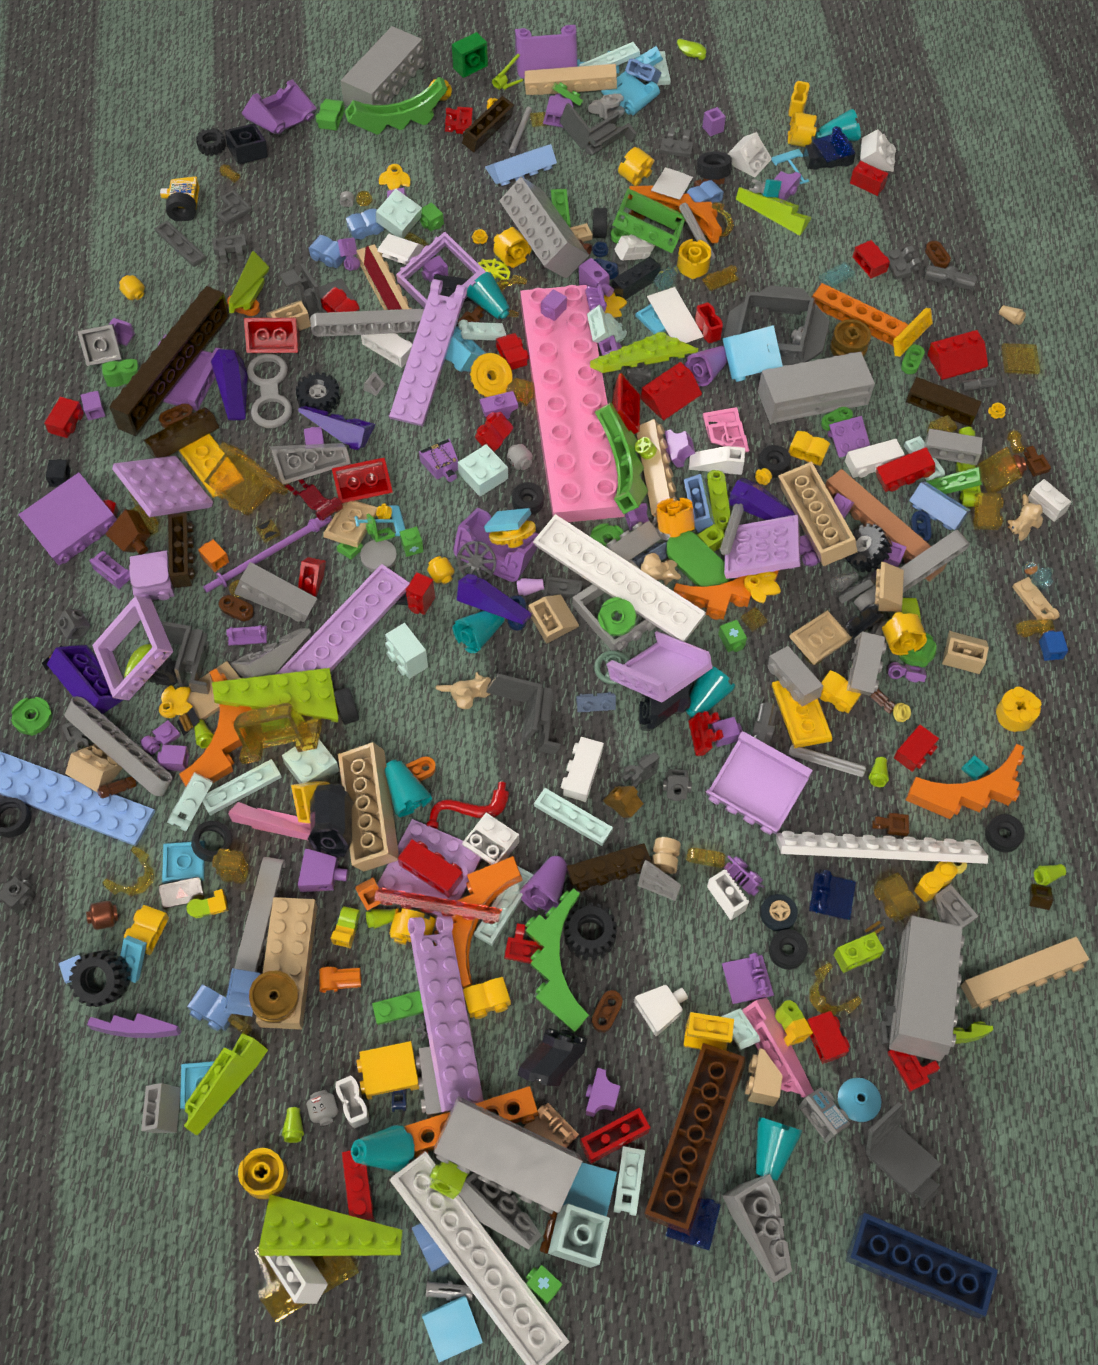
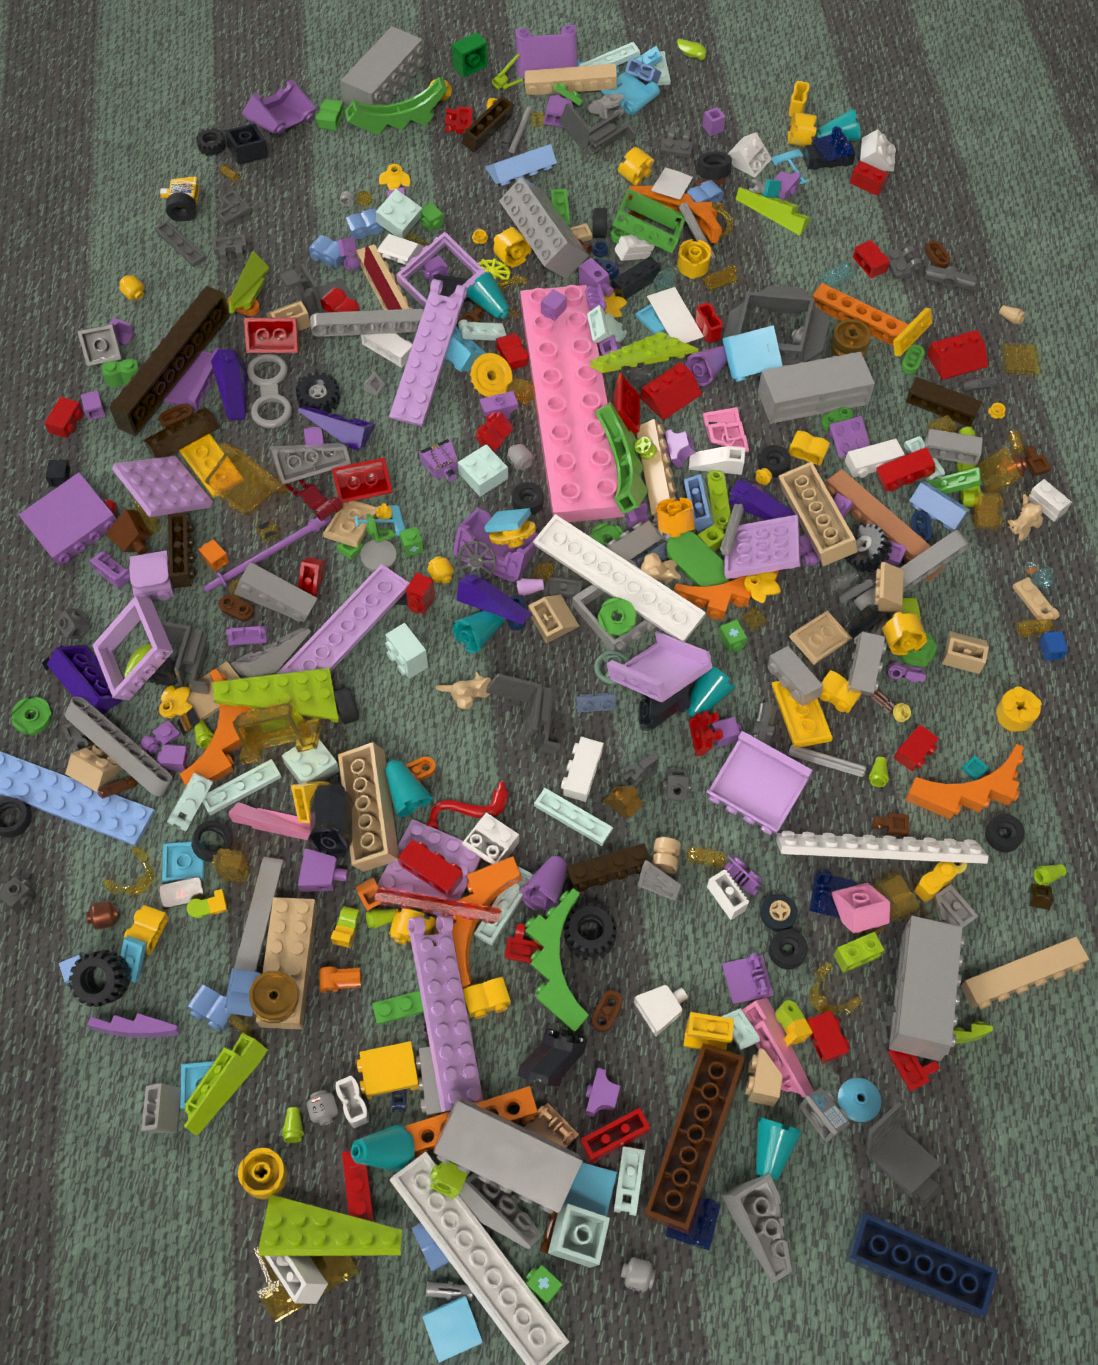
(543, 571): none -> clear yellow tile
(638, 1274): none -> light grey head
(862, 907): none -> bright pink slope

